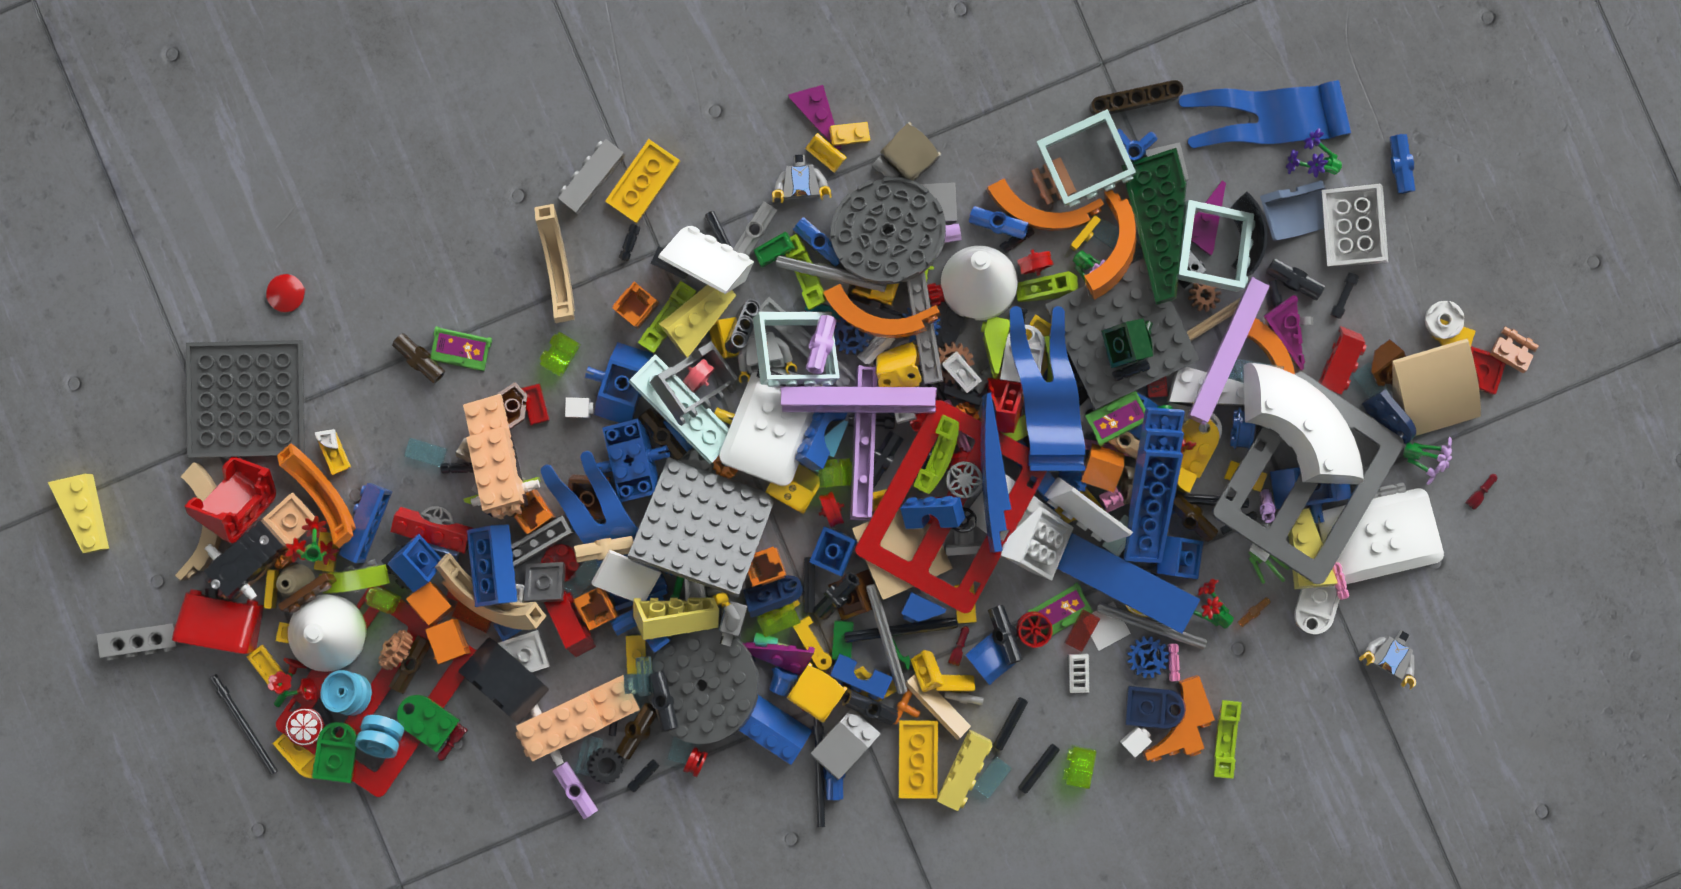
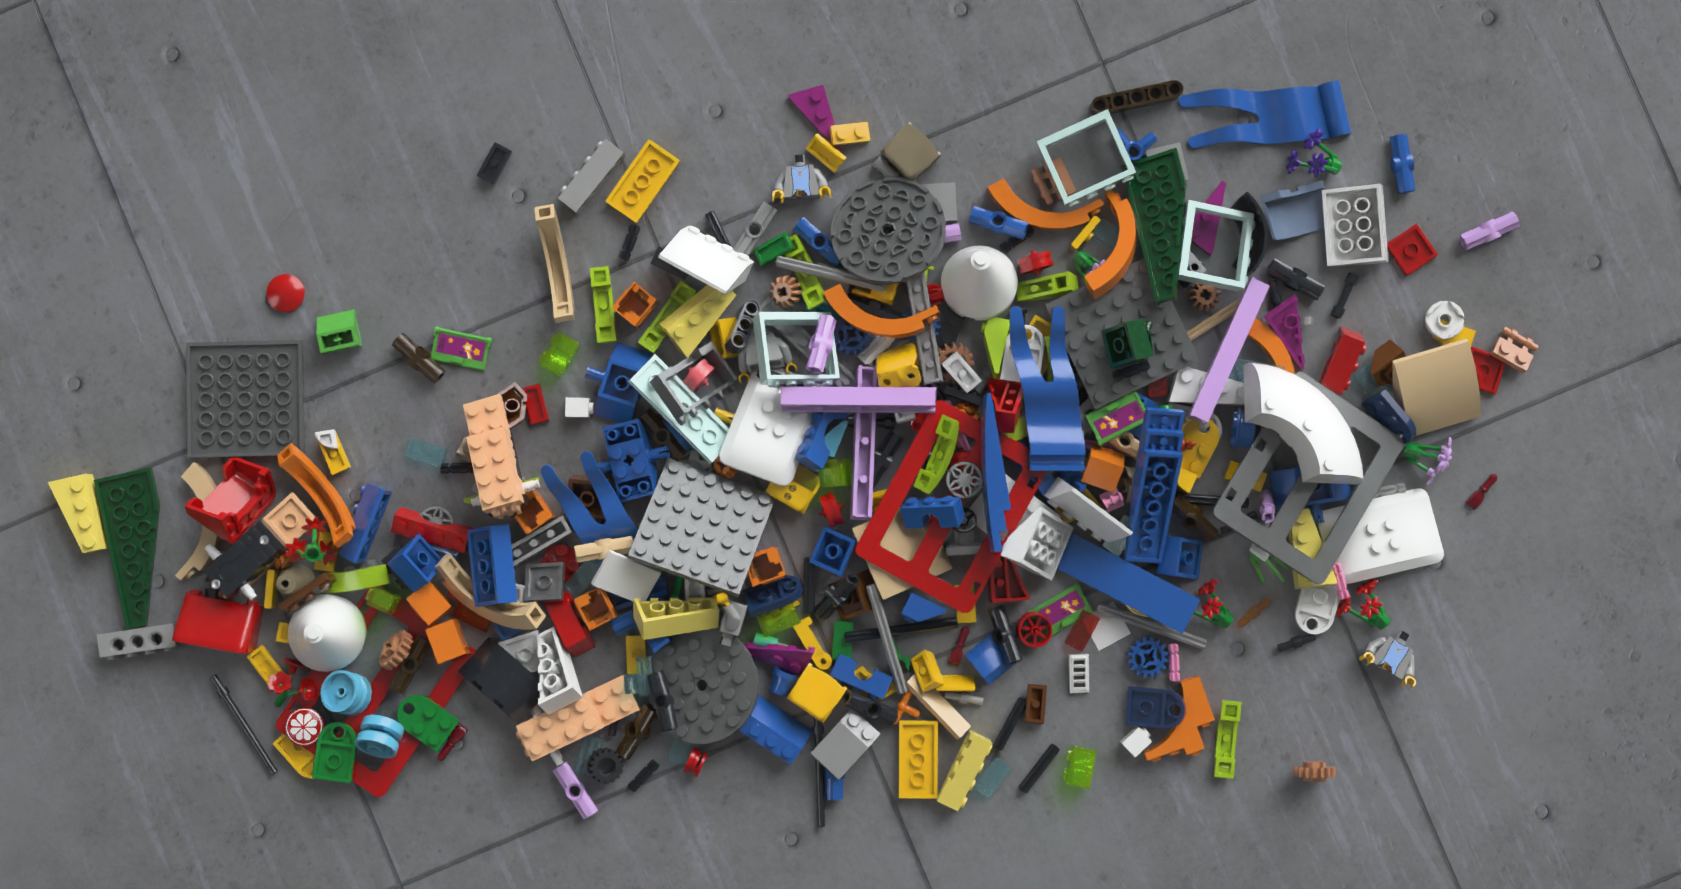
(130, 523): none -> dark green wing
(338, 332): none -> bright green slope
(494, 163): none -> black plate
(557, 674): none -> white wedge
(603, 304): none -> lime slope
(791, 289): none -> nougat gear
(1006, 583): none -> red wedge
(1035, 703): none -> reddish brown slope
(1296, 642): none -> black bar
(1314, 771): none -> nougat gear
(1377, 616): none -> red plant
(1411, 250): none -> red tile
(1489, 230): none -> lavender piece

